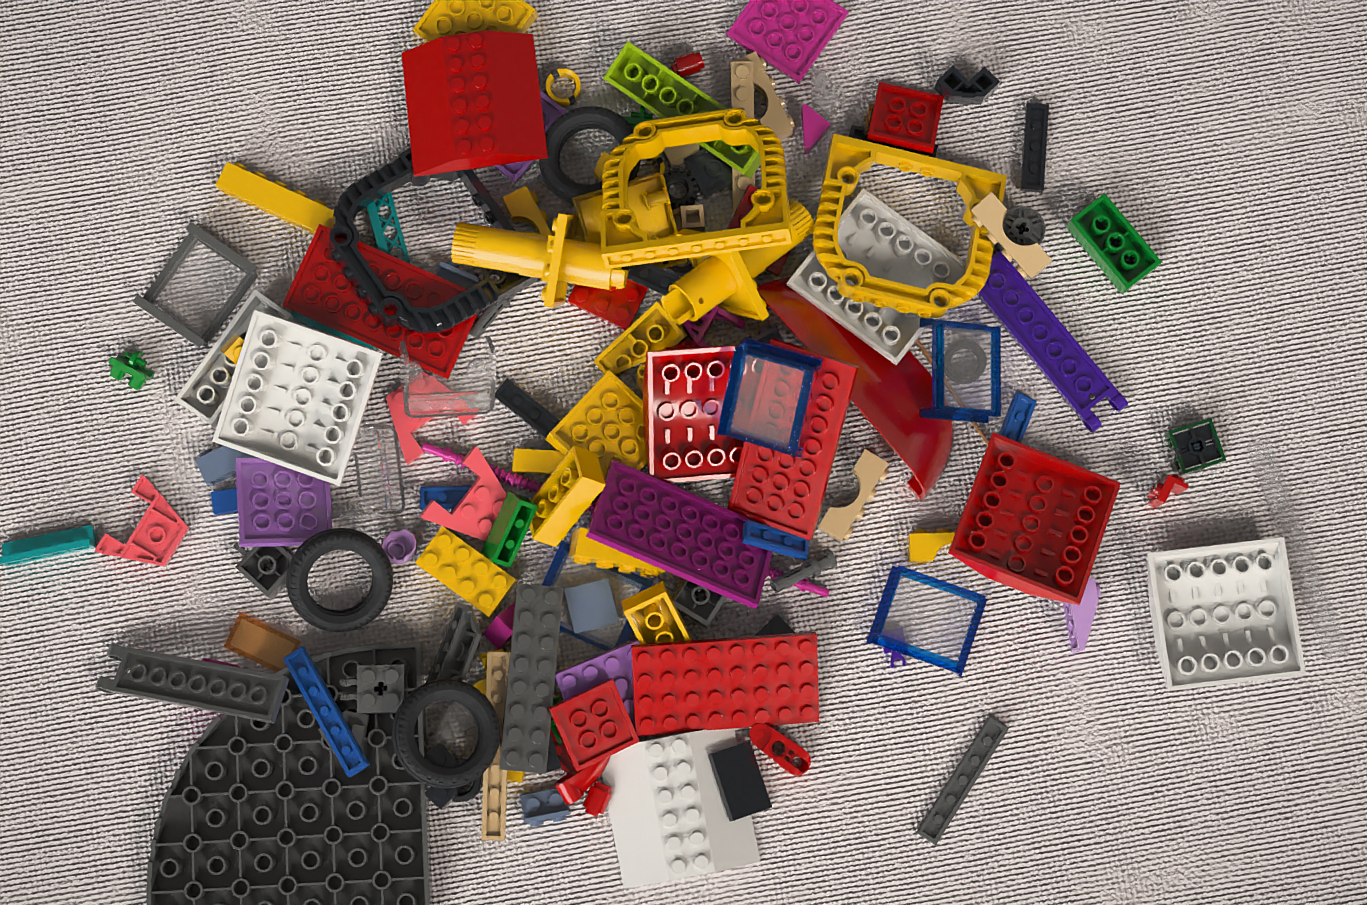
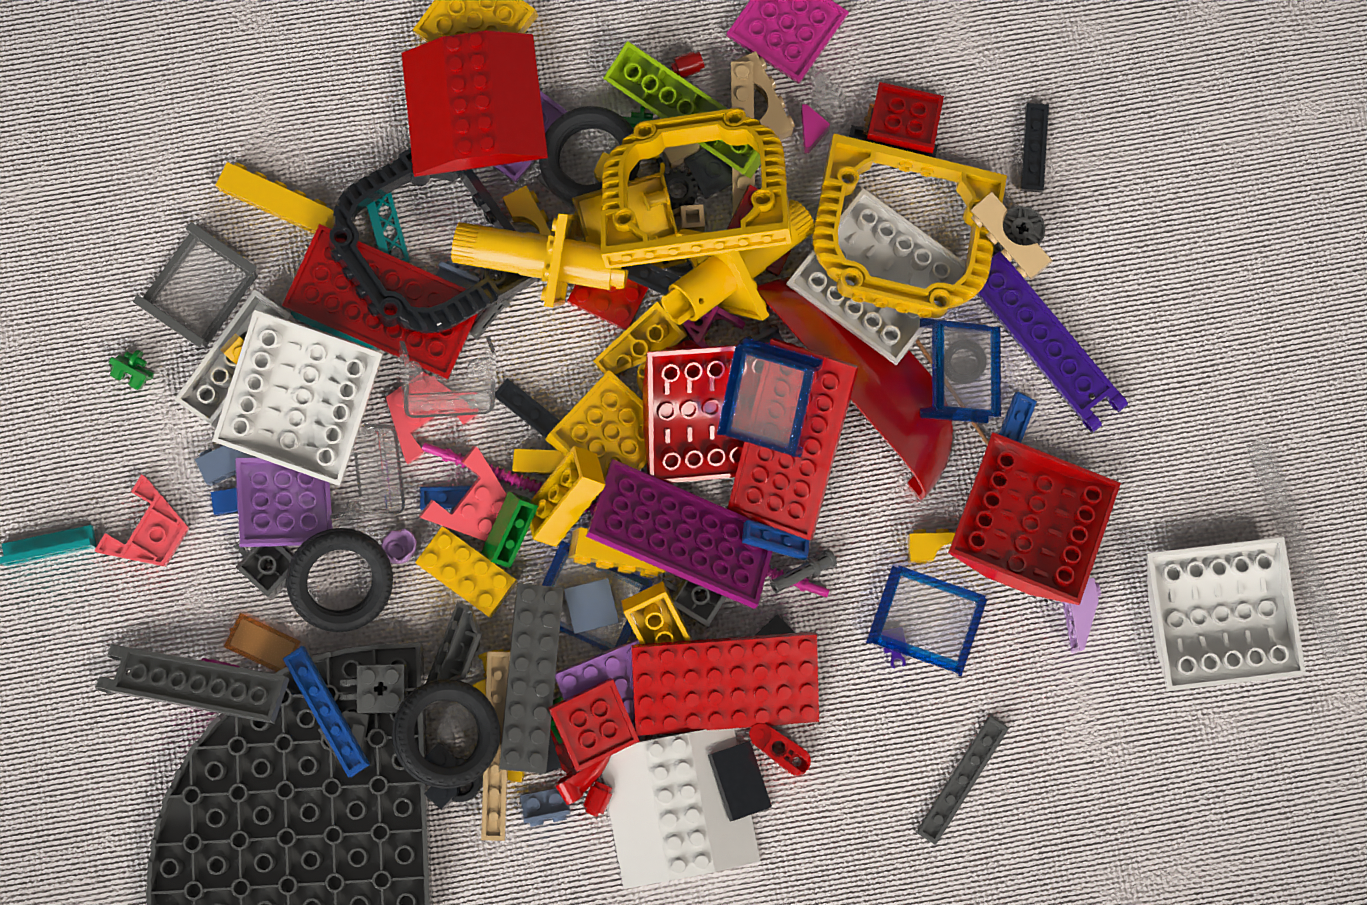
(501, 628): dark pink slope -> none
(563, 73): yellow piece -> none
(839, 520): tan arch -> none
(959, 90): black brick -> none
(1118, 230): green brick -> none
(1159, 493): red bracket -> none
(1195, 446): piece -> none

